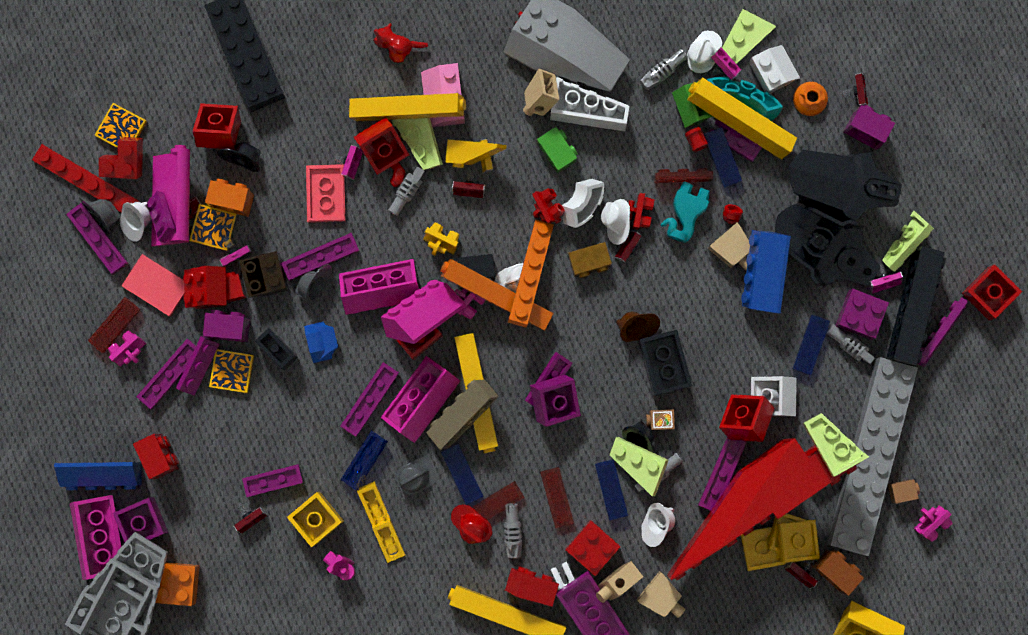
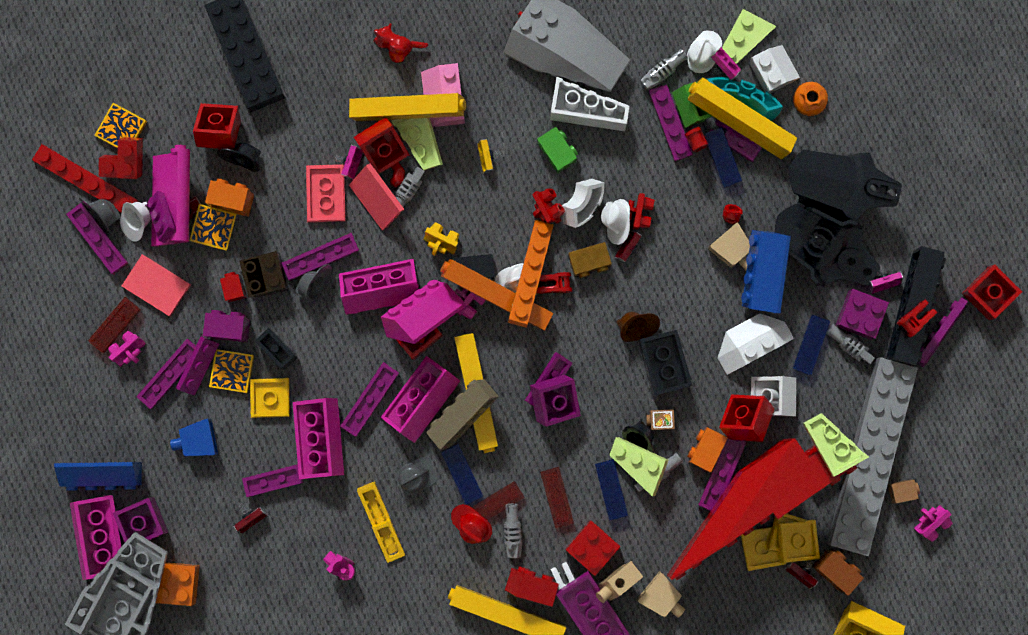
(156, 456): red brick -> none
(196, 439): none -> blue torso
(205, 287): red brick -> none
(234, 253): dark pink piece -> none
(269, 397): none -> yellow tile
(315, 519): yellow brick -> none
(318, 438): none -> dark pink slope
(320, 341): blue slope -> none
(364, 460): clear blue plate -> none
(376, 196): none -> coral tile
(468, 187): dark red piece -> none
(470, 152): yellow slope -> none
(541, 93): tan torso -> none
(557, 278): none -> red piece
(657, 523): white piece -> none
(670, 123): none -> magenta plate
(683, 175): clear red plate -> none
(687, 209): teal hips -> none
(707, 449): none -> orange brick
(751, 341): none -> white wedge
(859, 90): dark red piece -> none
(869, 127): magenta brick -> none
(909, 241): yellowish green wing -> none
(910, 321): none -> red piece

